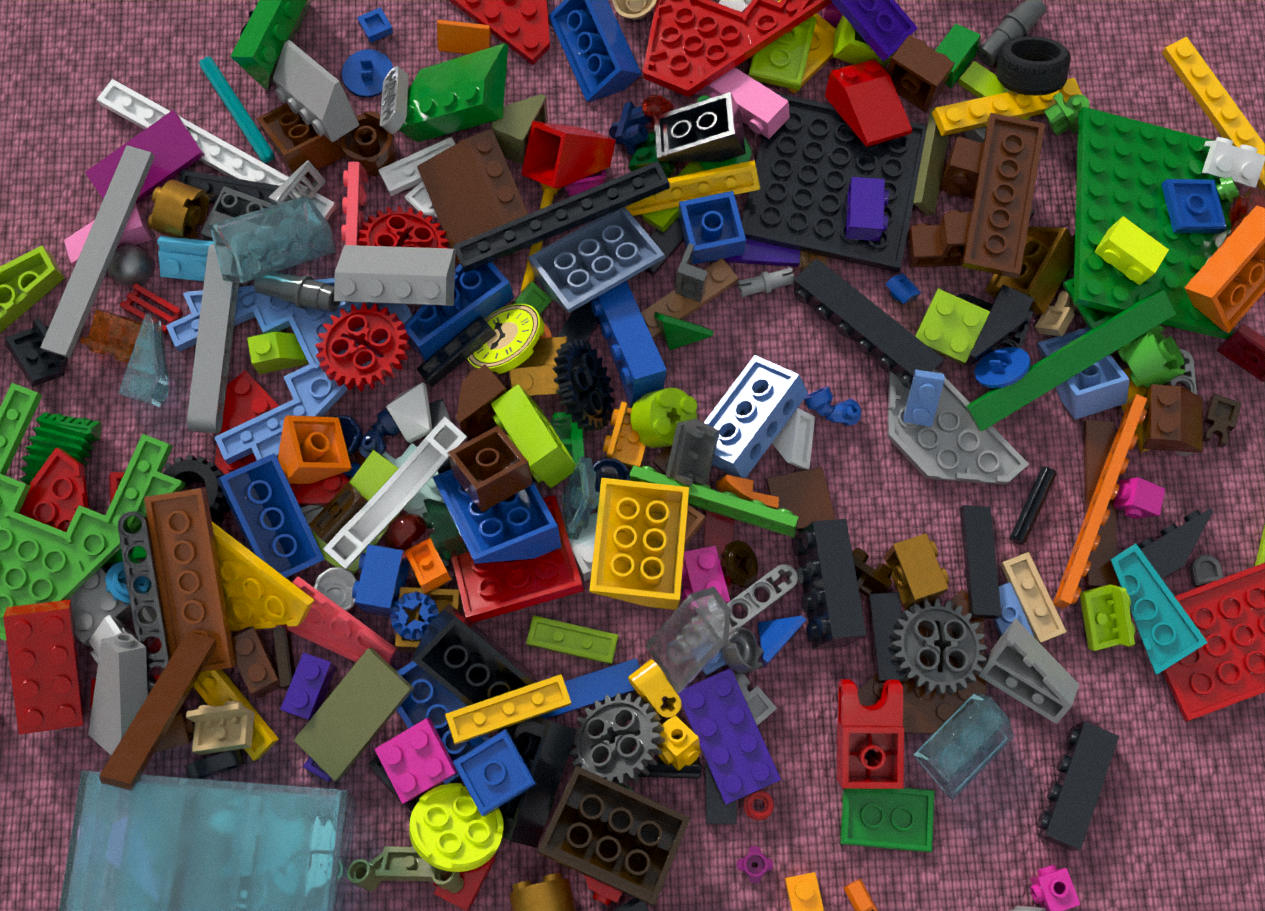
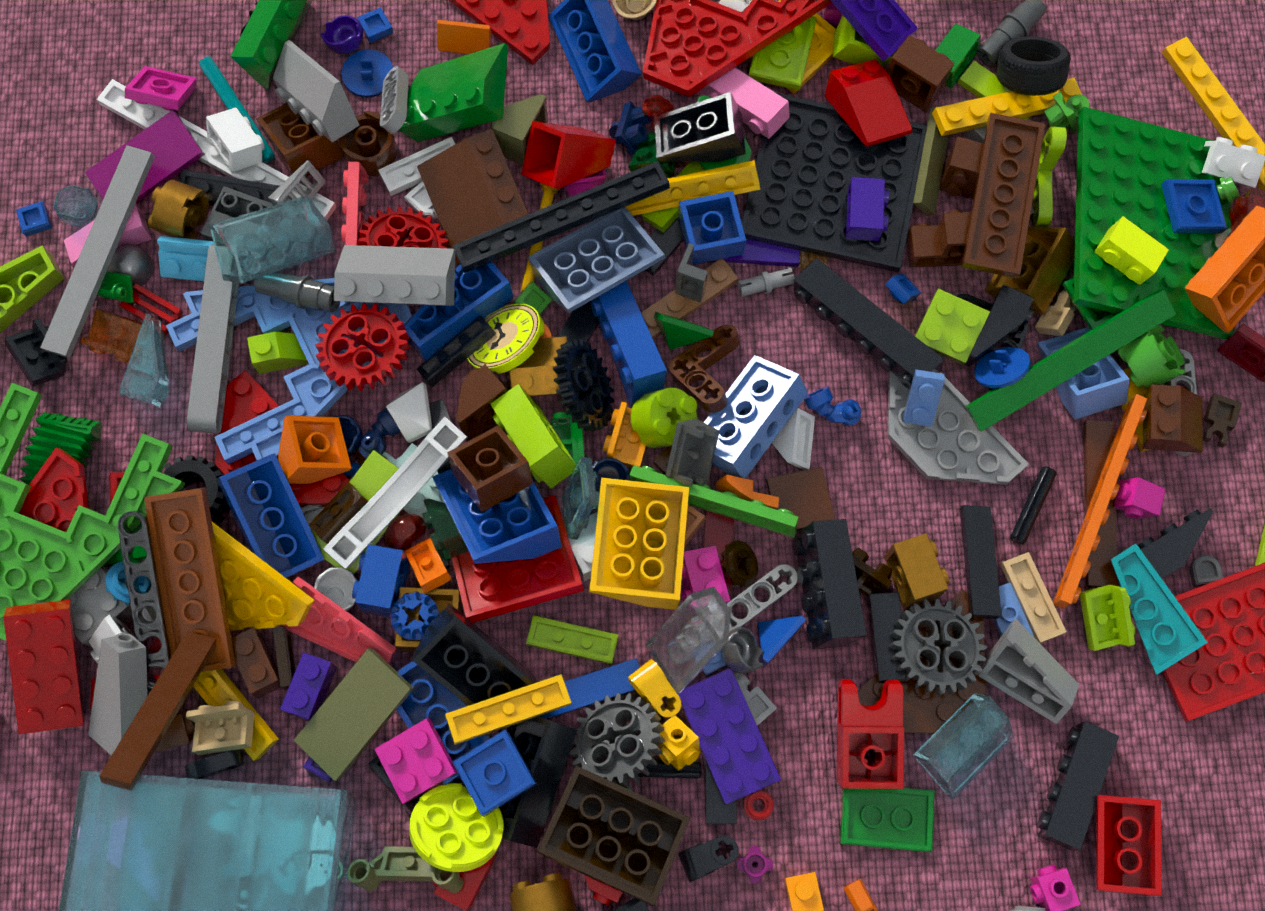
(34, 218): none -> blue tile
(76, 205): none -> clear light blue hair
(116, 287): none -> green hinge
(160, 88): none -> dark pink plate
(234, 139): none -> white brick
(343, 34): none -> dark purple hair
(703, 860): none -> black piece
(726, 340): none -> reddish brown beam
(1051, 150): none -> lime beam
(1129, 846): none -> red slope

